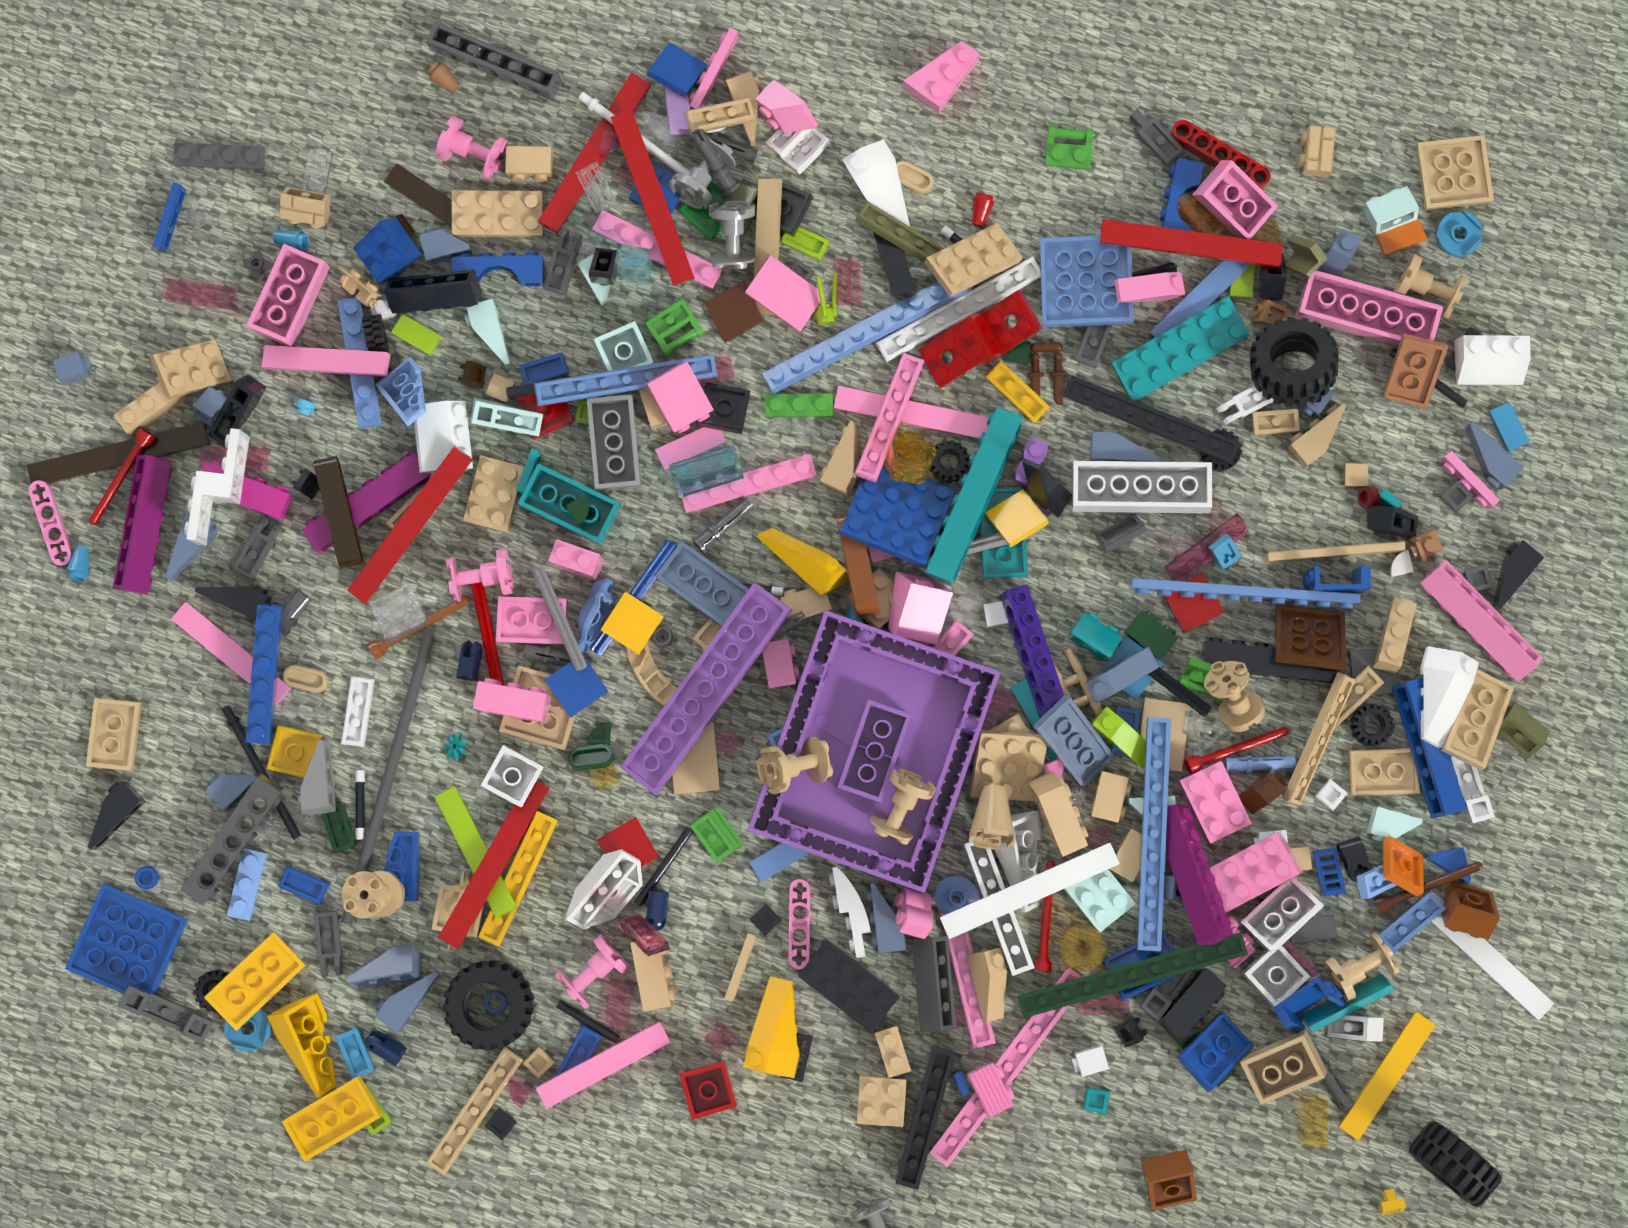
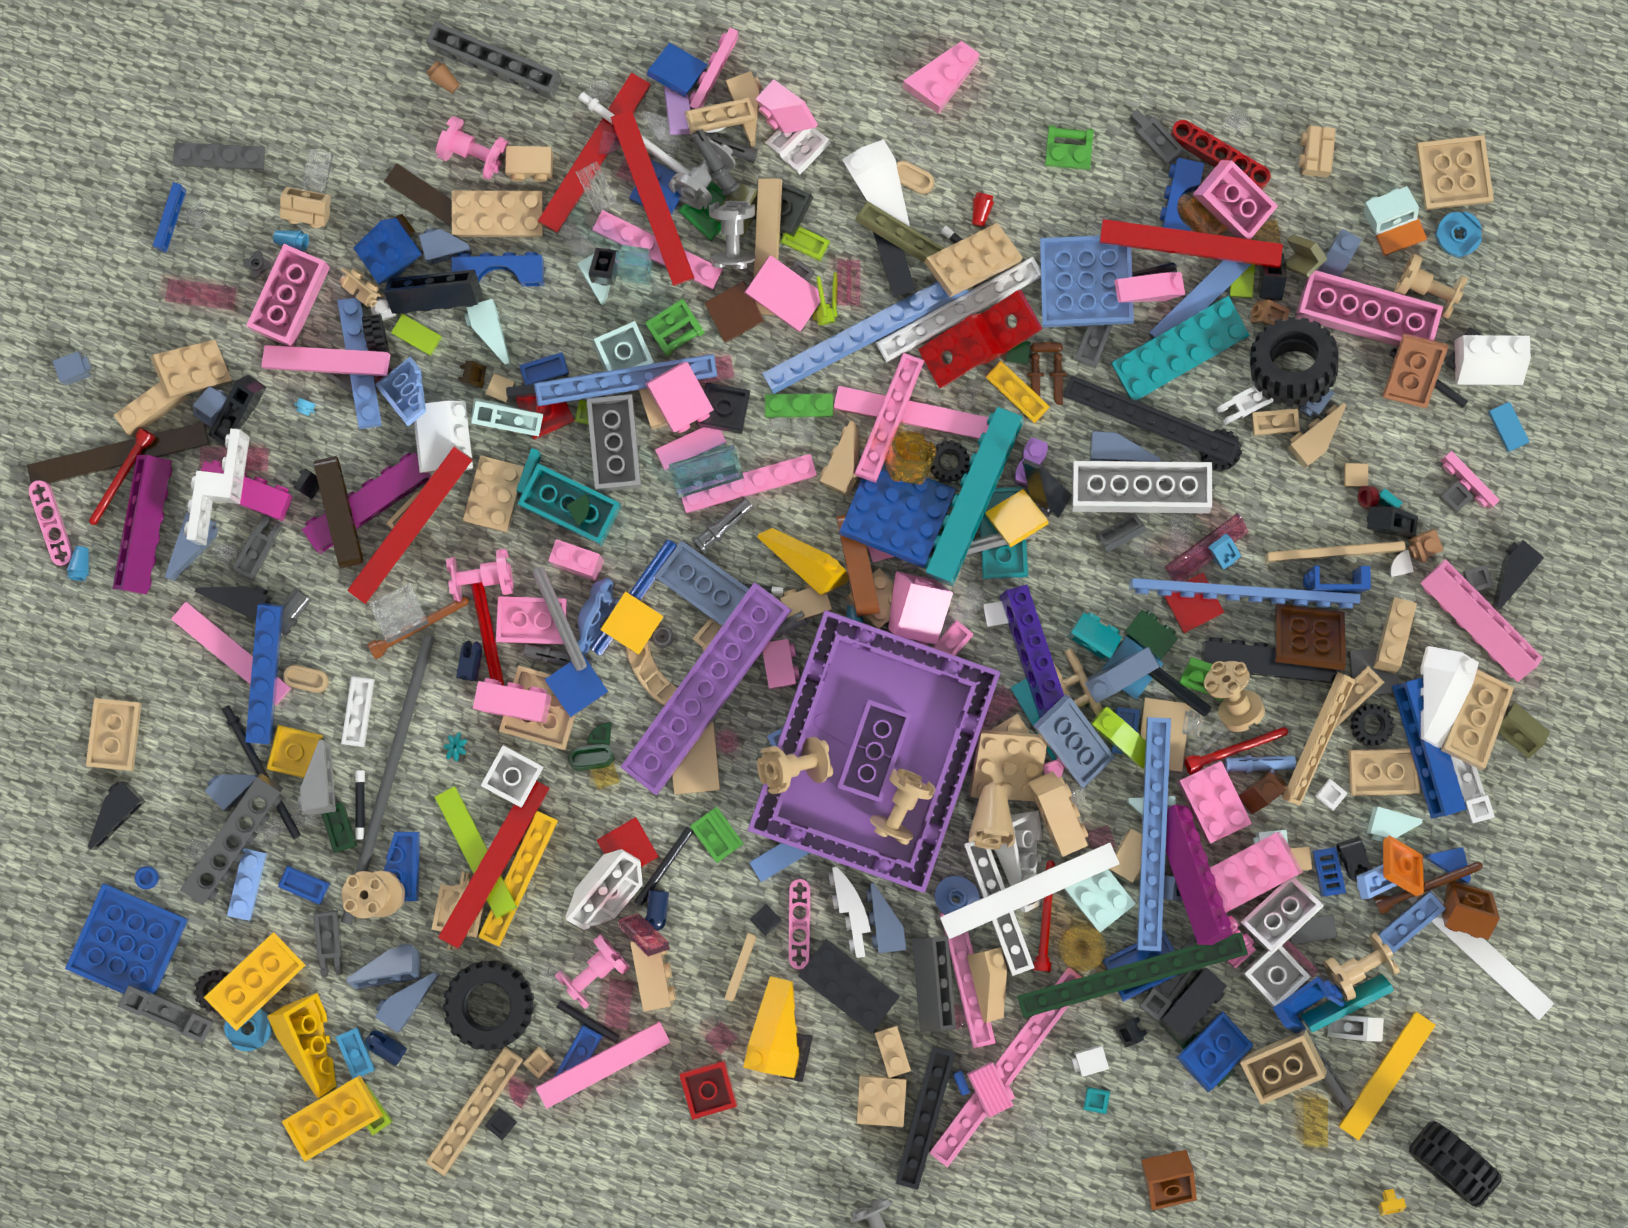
(503, 998): blue tile -> none
(562, 263): dark grey hinge -> none
(914, 913): bright pink brick -> none
(1109, 797): tan brick -> none
(1126, 1010): clear pink tile -> none
(1494, 461): sand blue slope -> none

